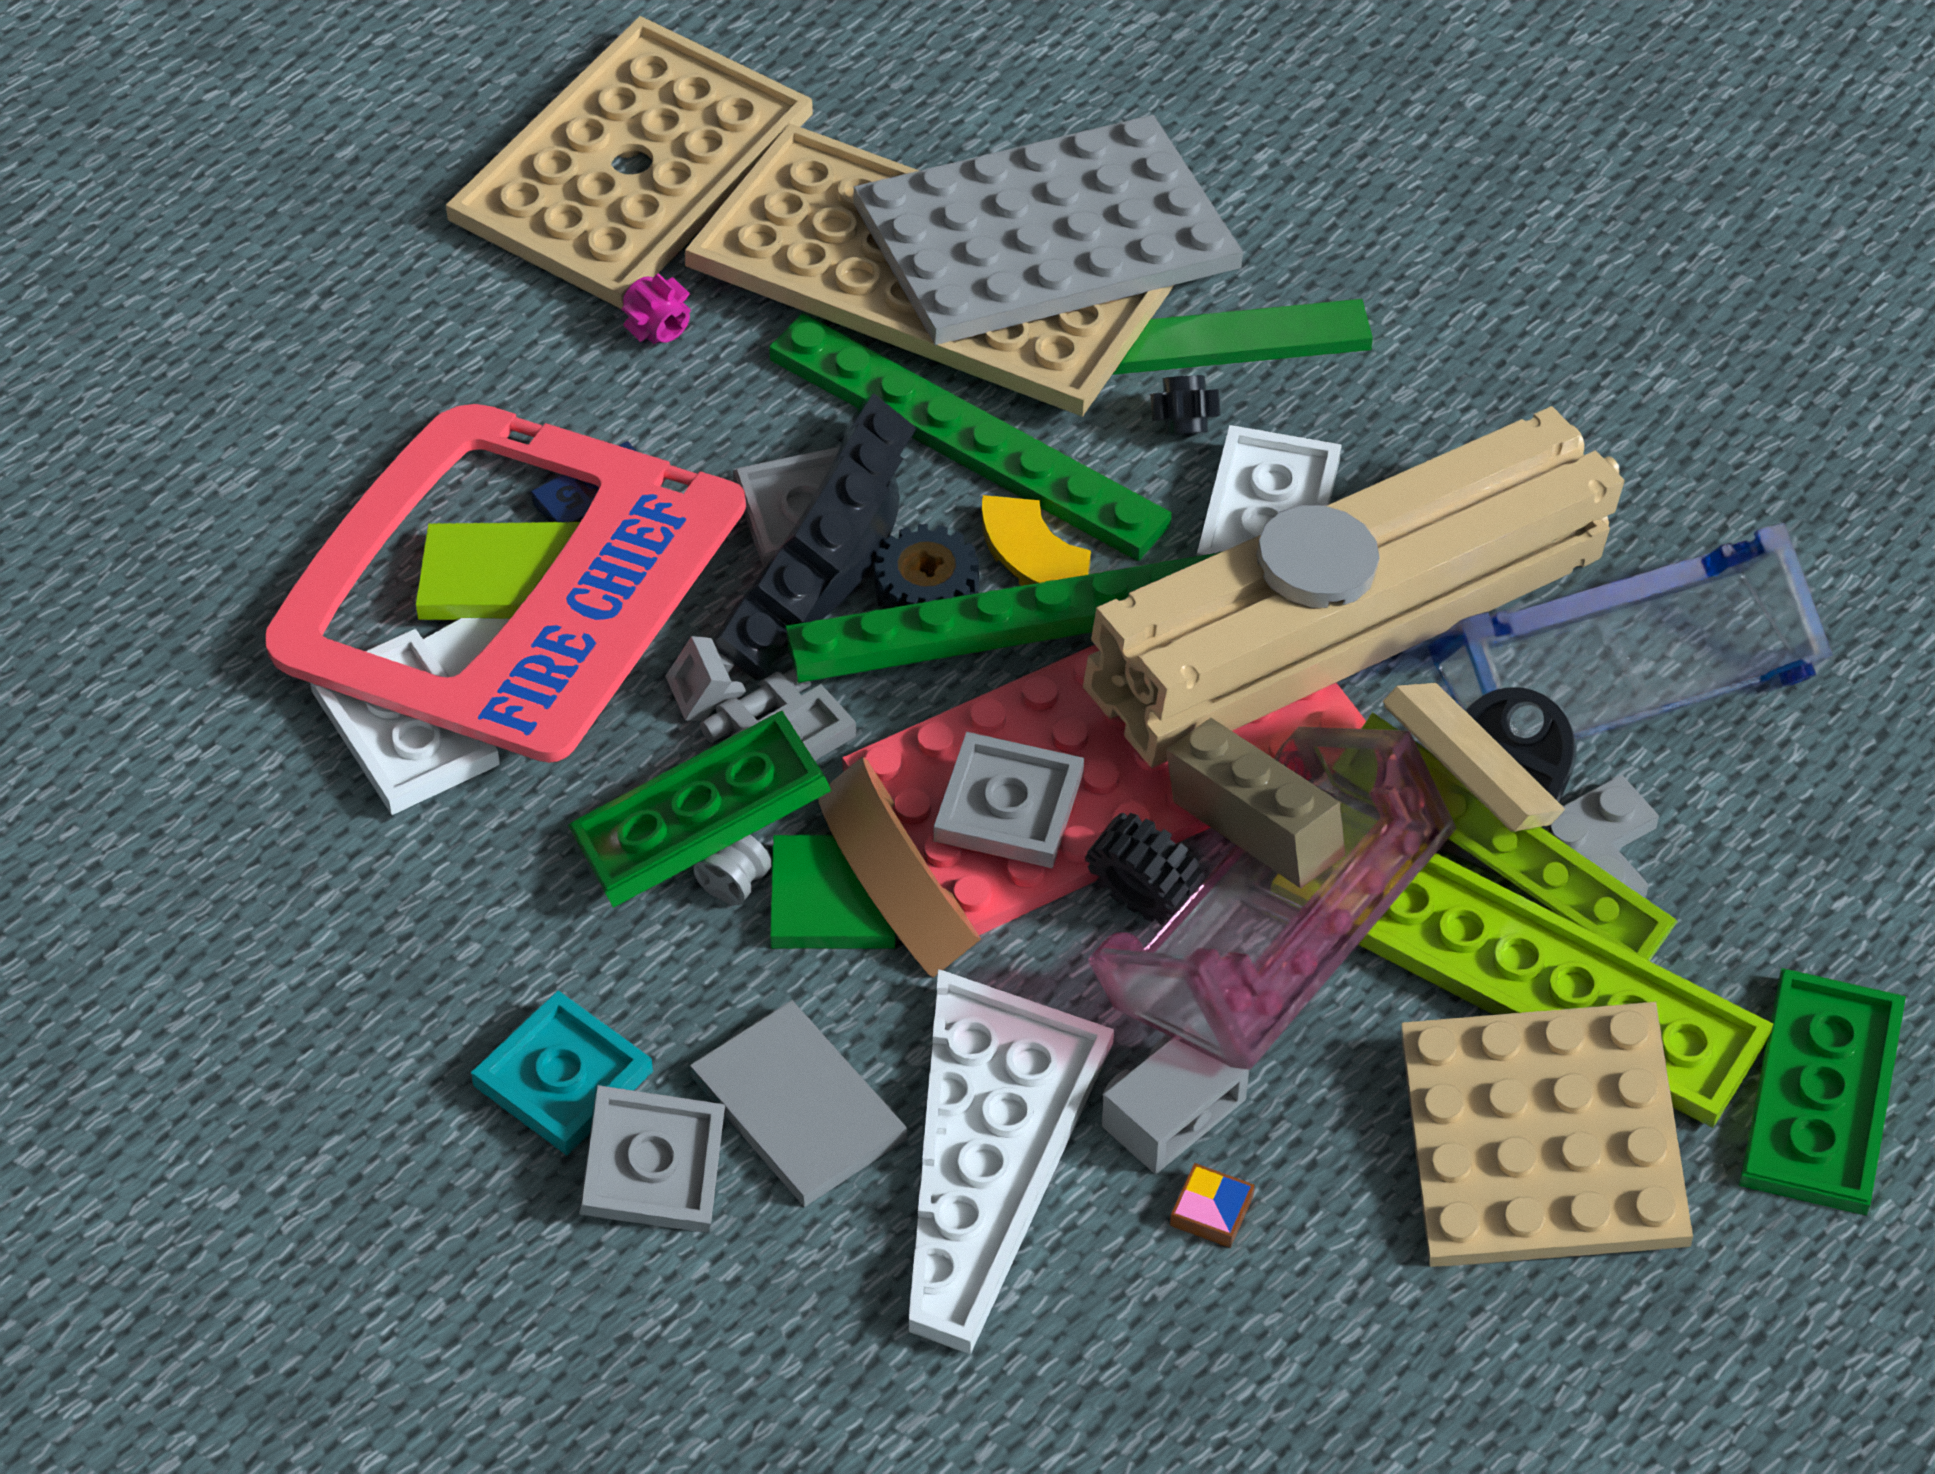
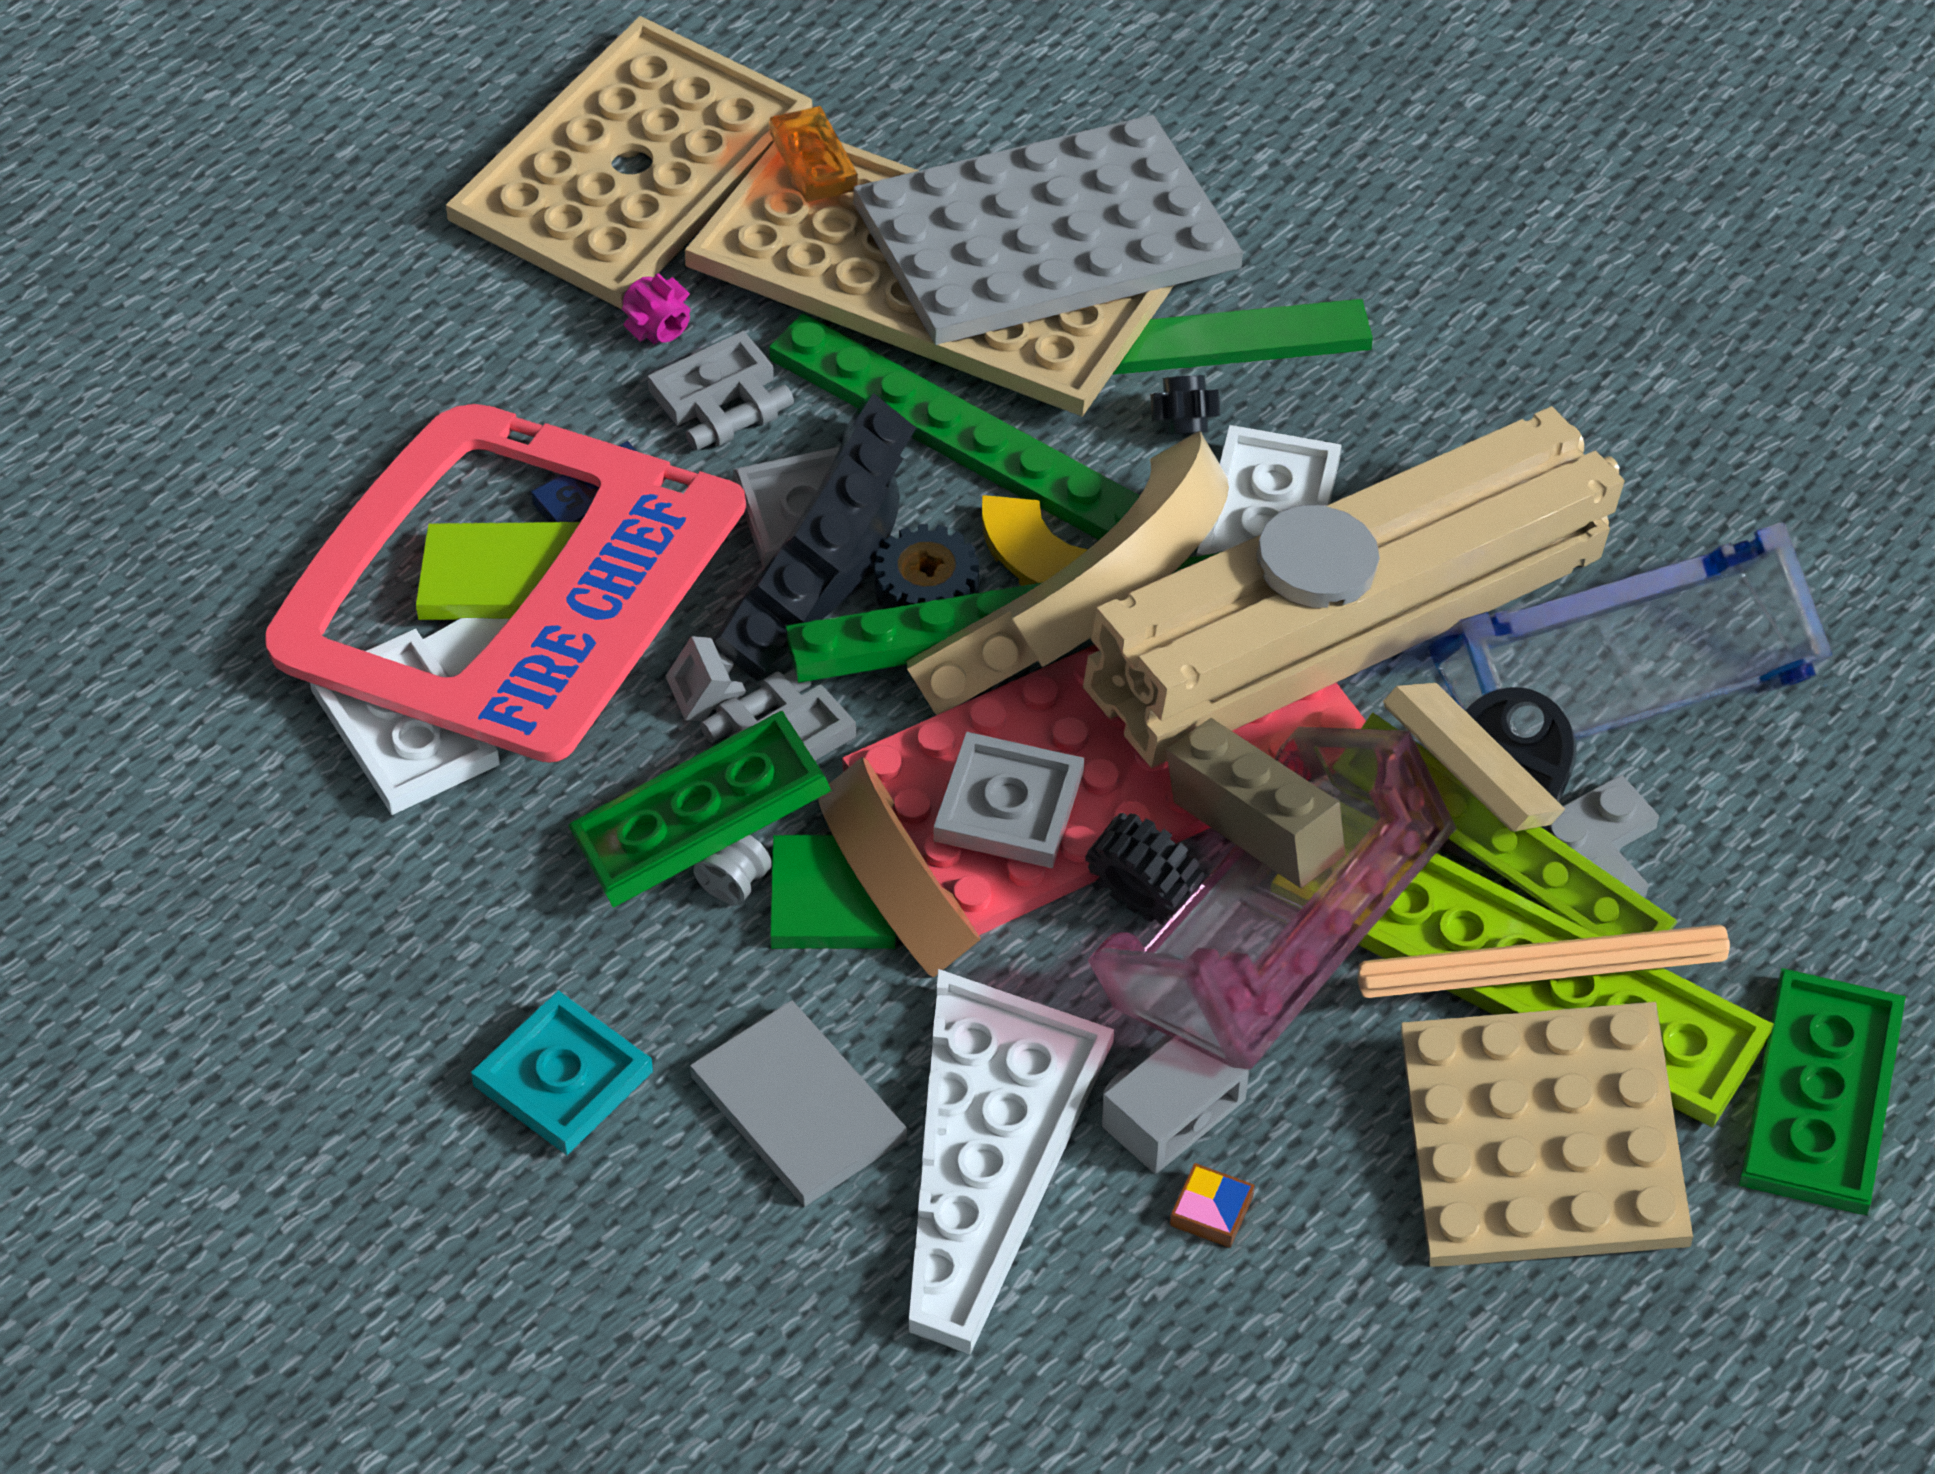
(652, 1159): light grey tile -> none
(716, 377): none -> light grey plate
(813, 154): none -> clear orange plate
(1146, 545): none -> tan arch
(1543, 961): none -> light nougat axle

